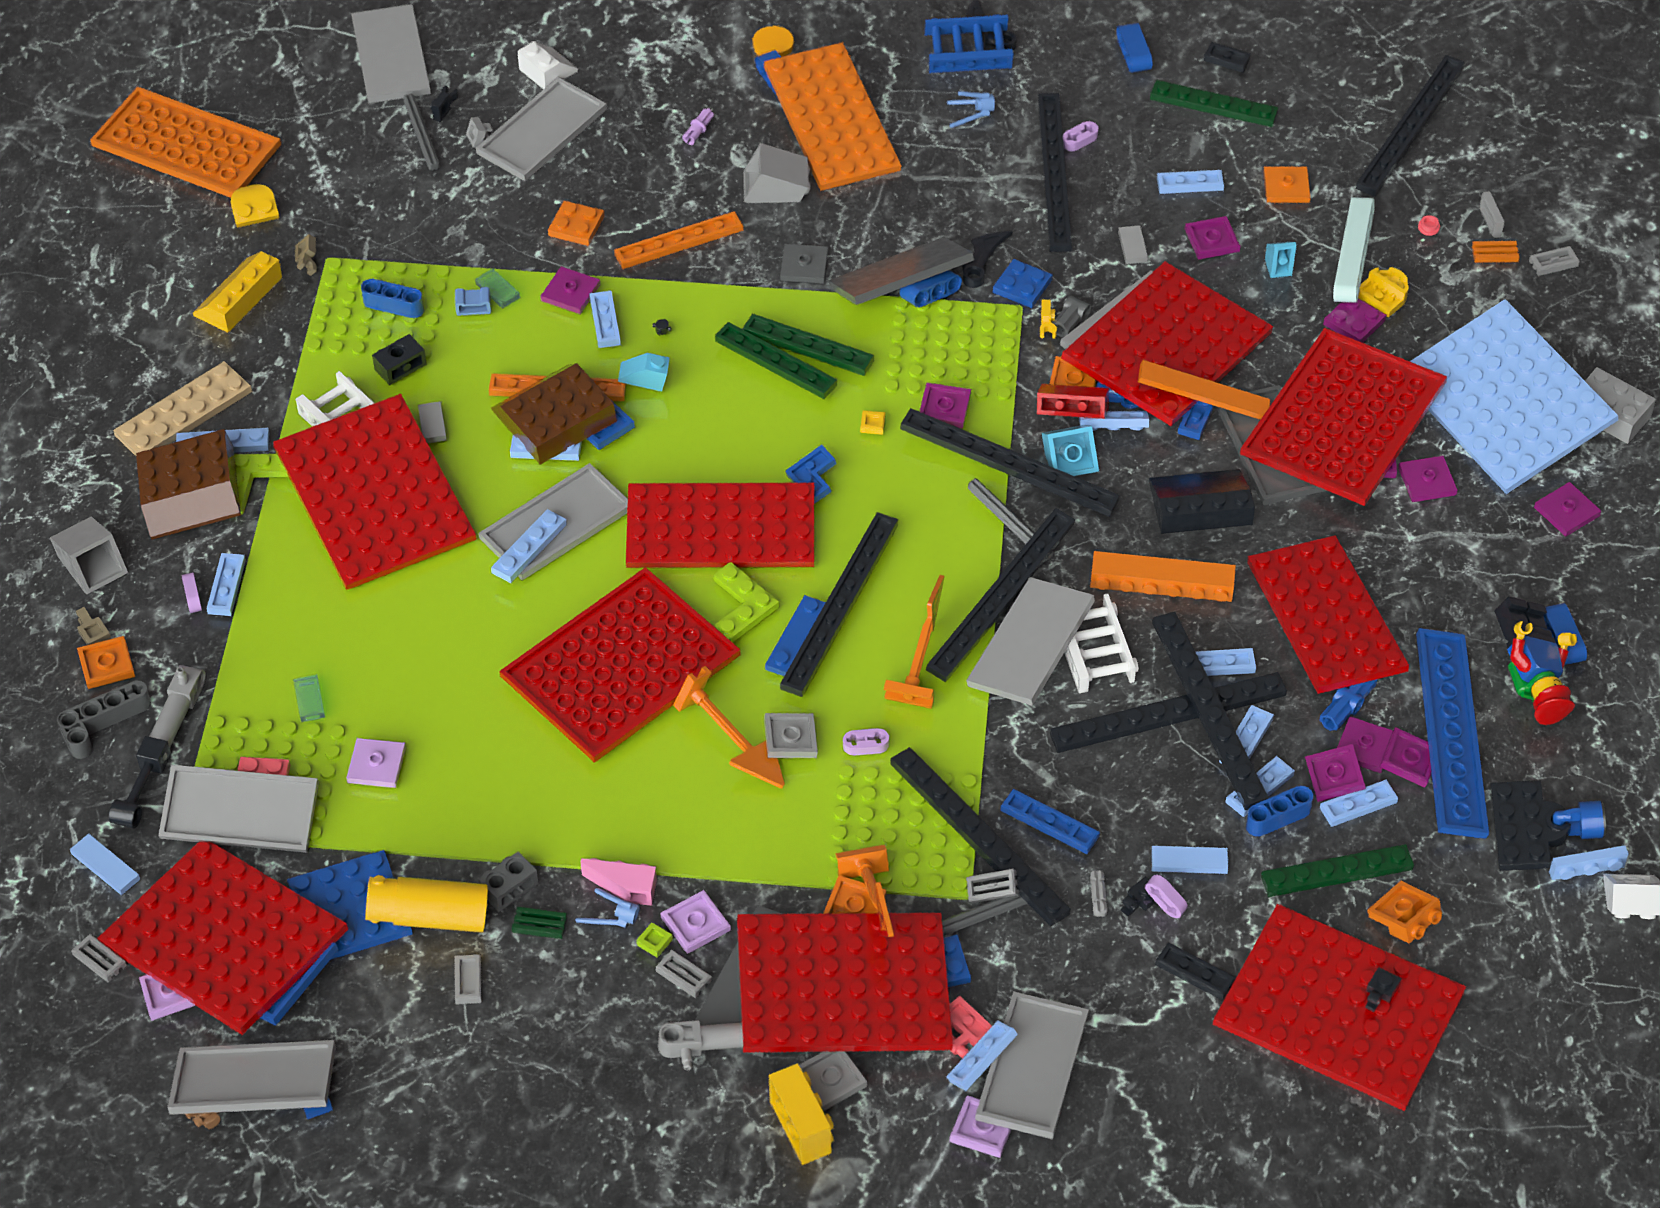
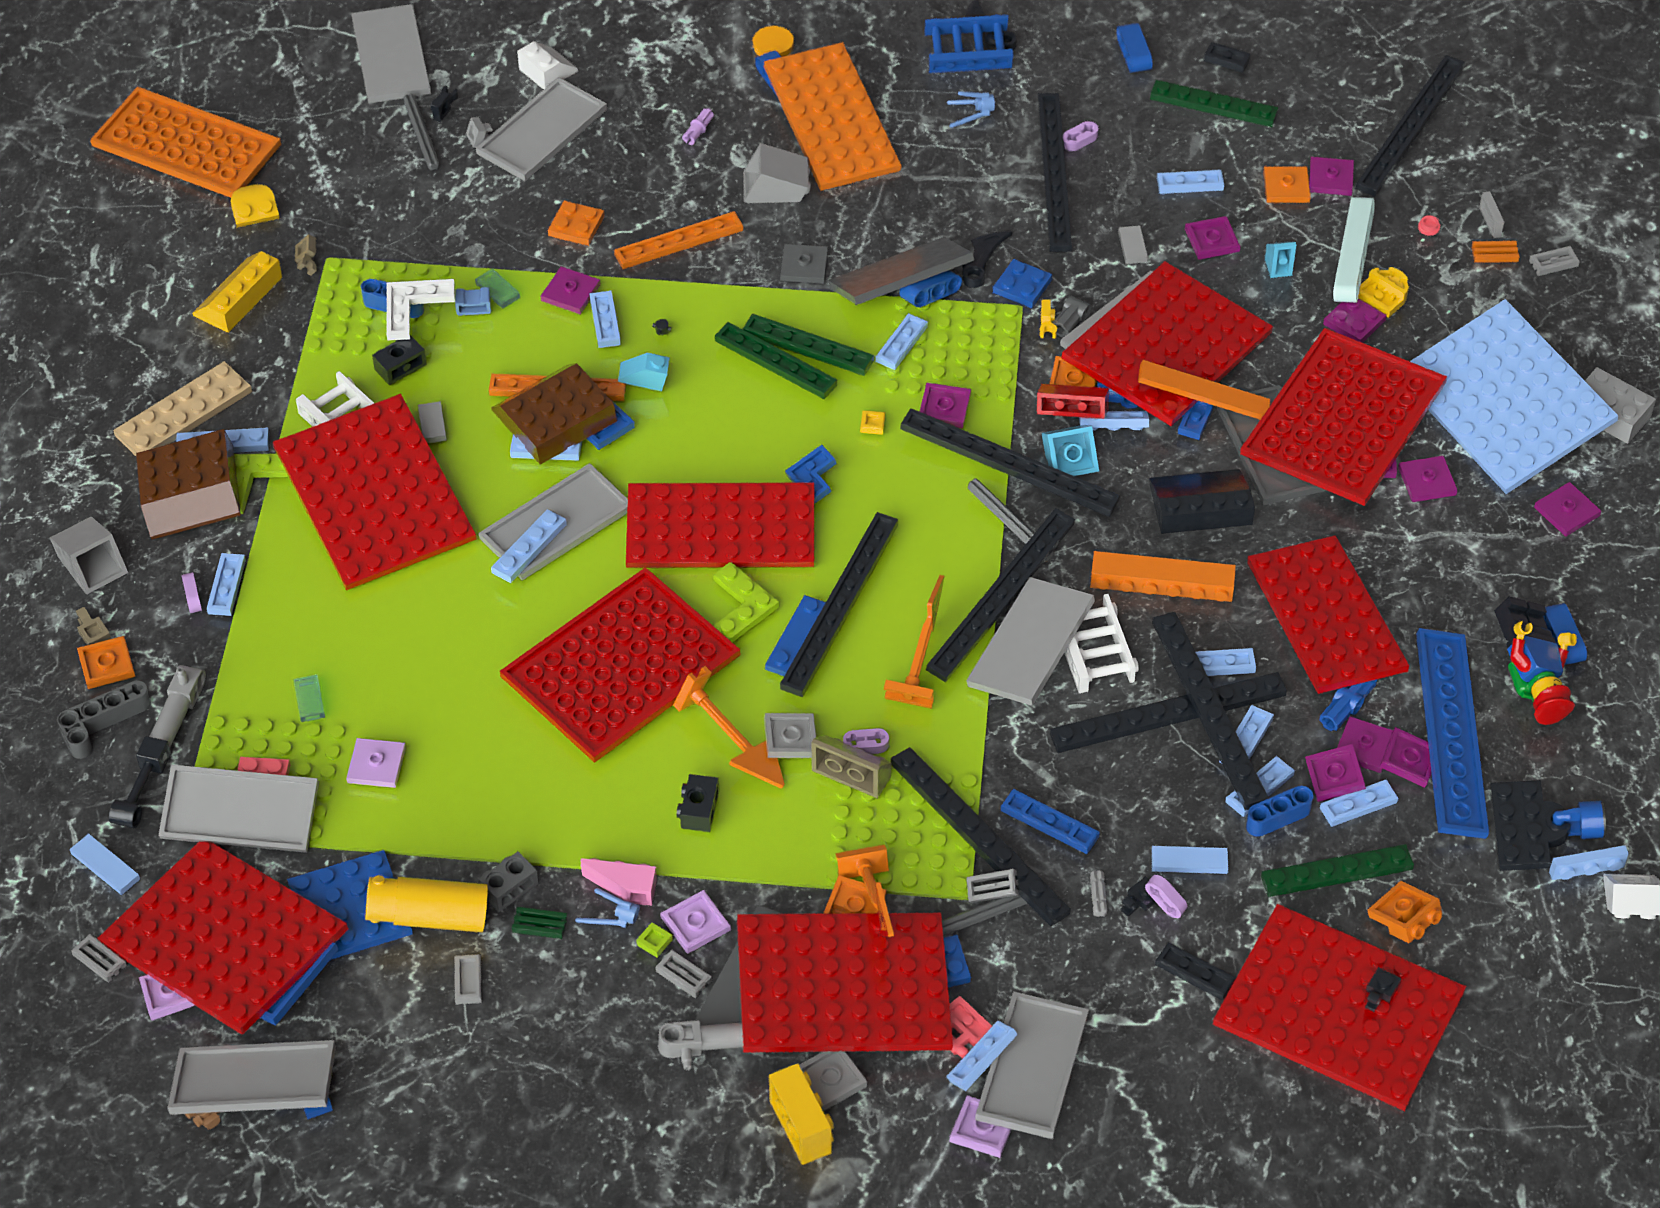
(403, 294): none -> white plate
(698, 815): none -> black brick
(850, 765): none -> dark tan slope
(901, 341): none -> light blue tile
(1331, 176): none -> magenta plate

